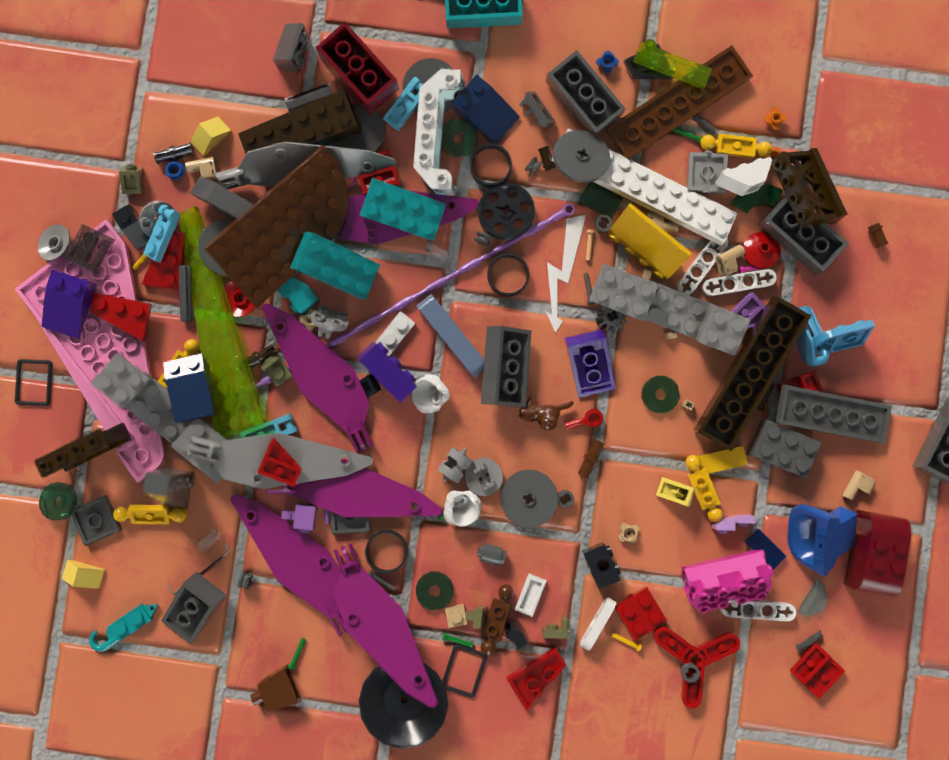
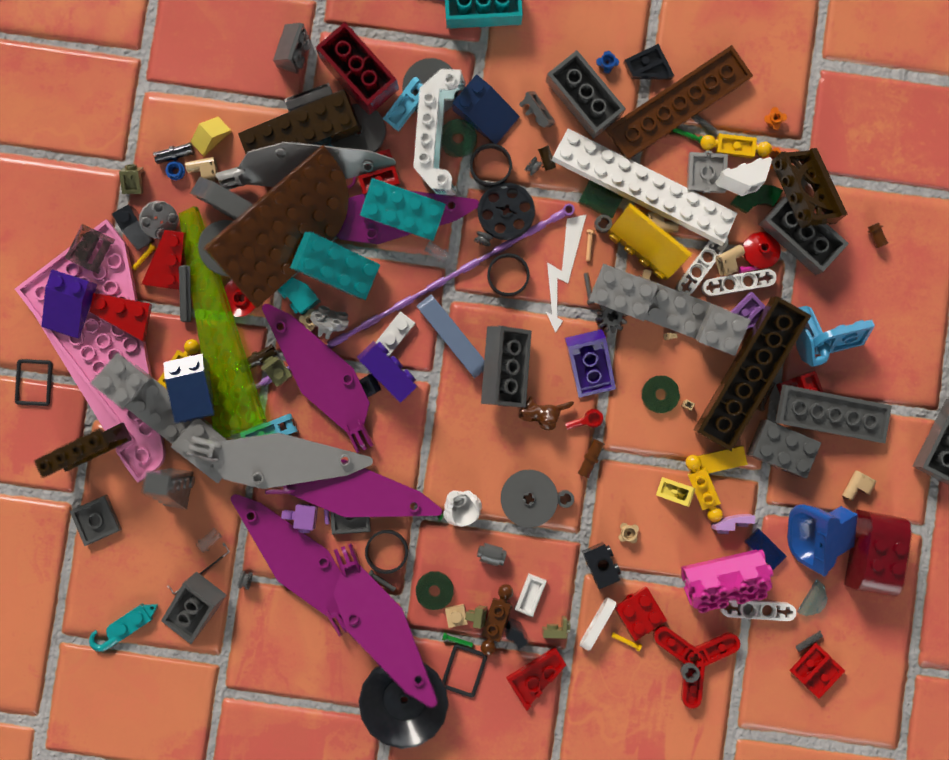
(48, 498): clear green tile -> none
(54, 242): light grey dish -> none
(83, 575): light yellow slope -> none
(149, 514): yellow plate -> none
(161, 233): medium azure plate -> none
(277, 690): reddish brown torso -> none
(279, 464): red wing -> none
(292, 665): green piece -> none
(429, 394): white hair -> none
(455, 464): light grey wheel -> none
(487, 485): light grey plate -> none
(568, 160): dark grey piece -> none
(671, 64): clear neon green piece -> none

